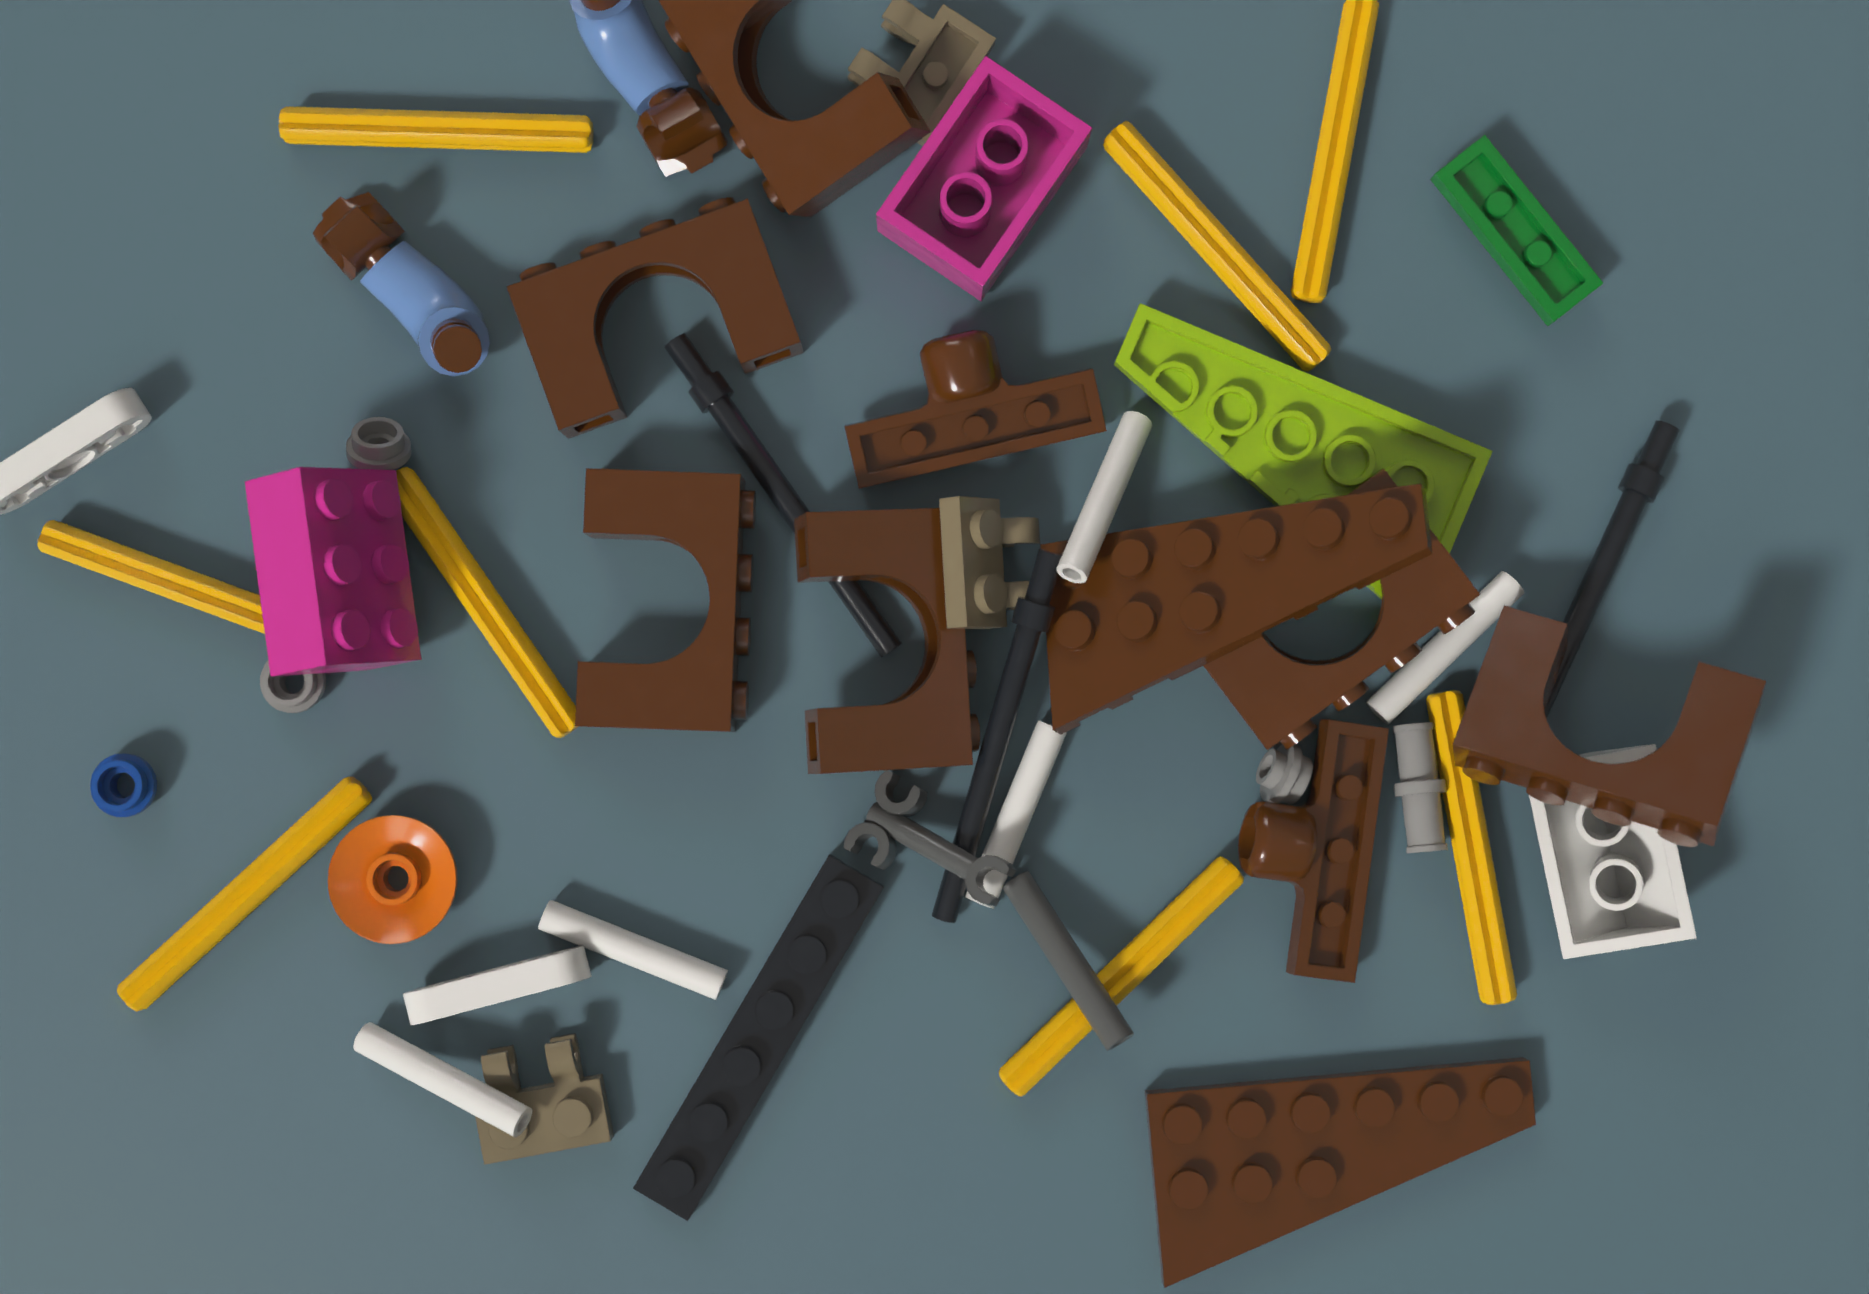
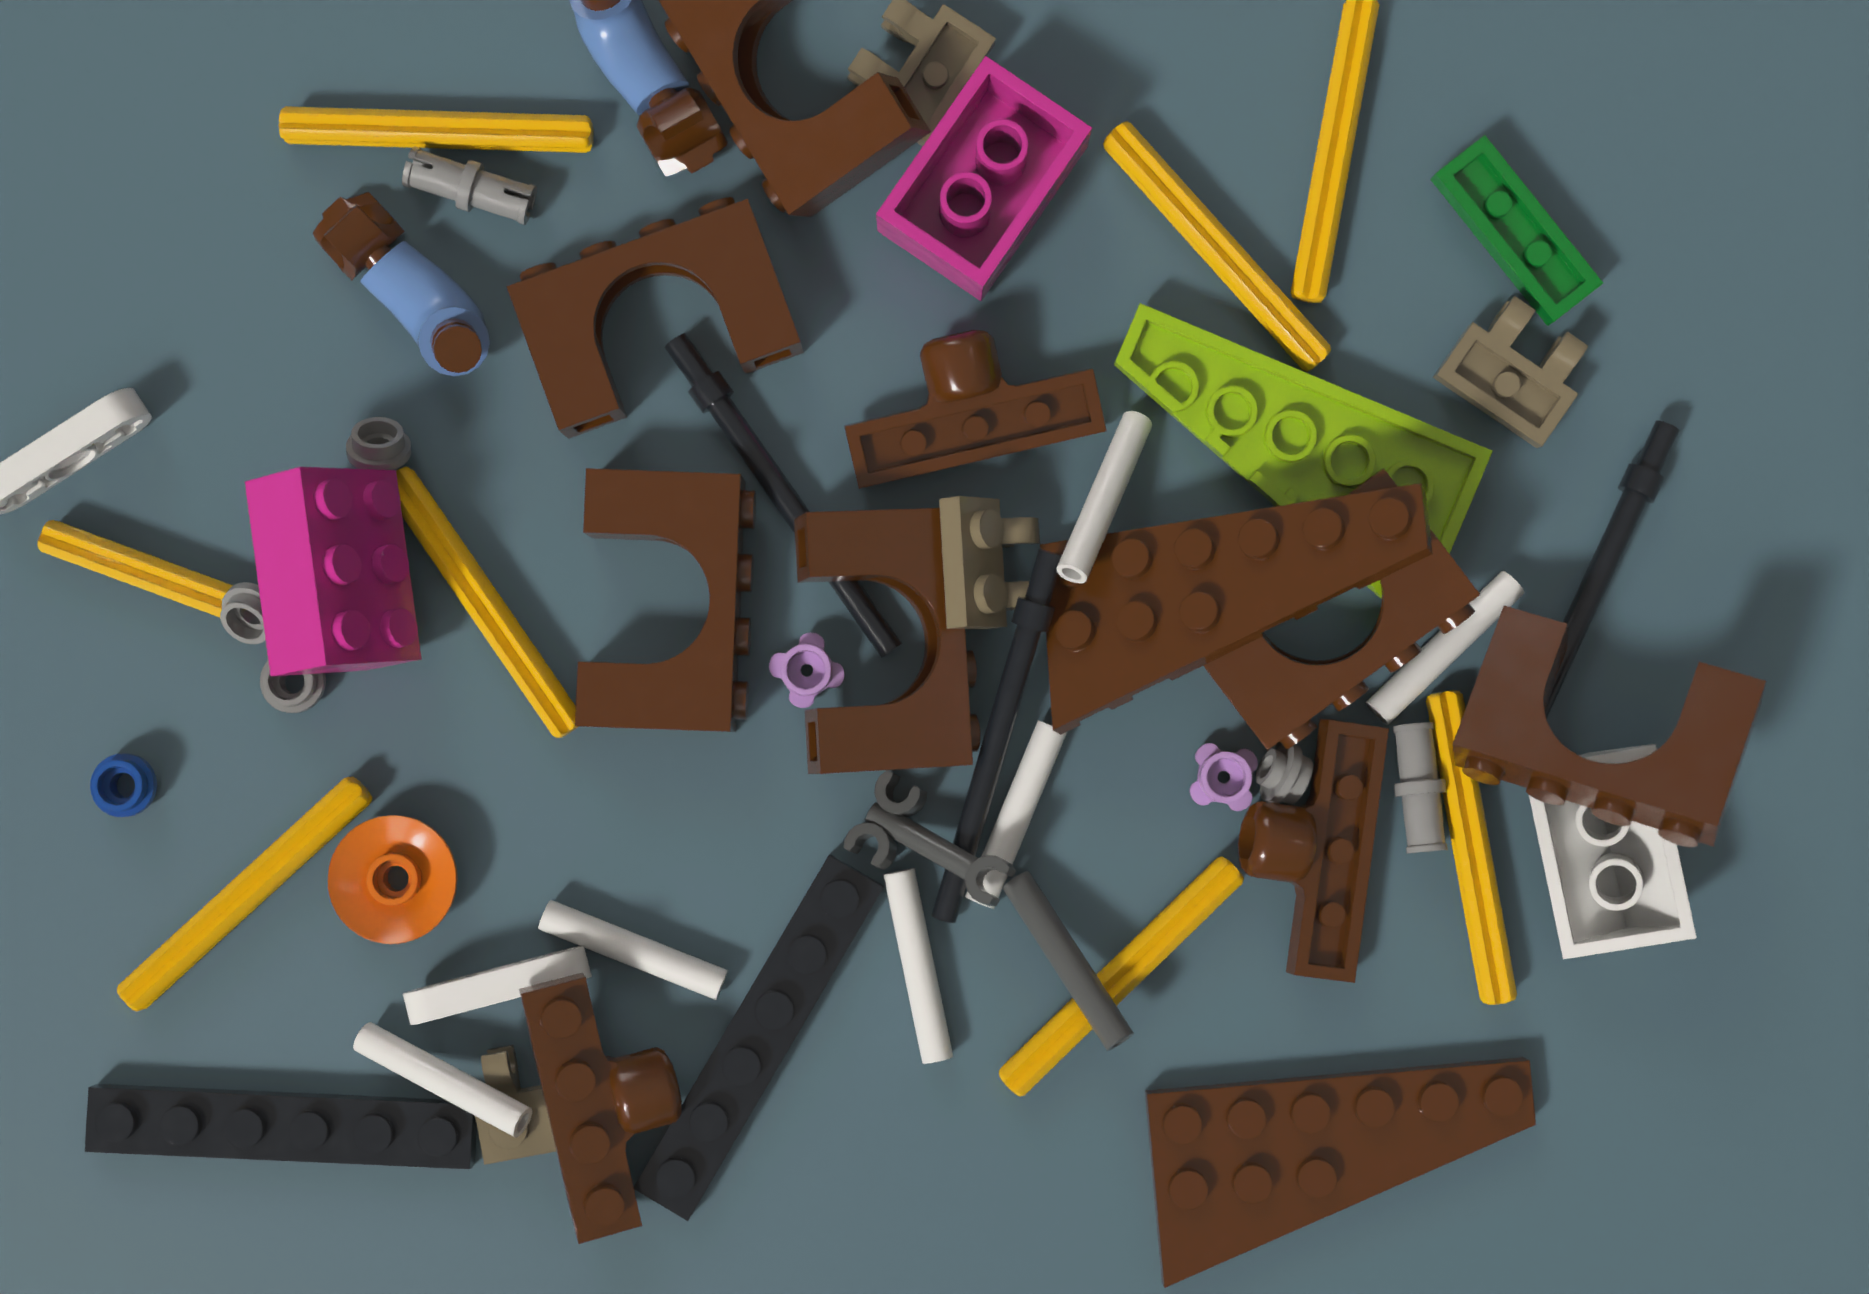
(243, 613): none -> light grey plate
(279, 1126): none -> black plate
(469, 185): none -> light grey pin
(594, 1103): none -> reddish brown plate
(789, 664): none -> lavender plate
(918, 966): none -> white piece
(1239, 767): none -> lavender plate
(1505, 383): none -> dark tan plate

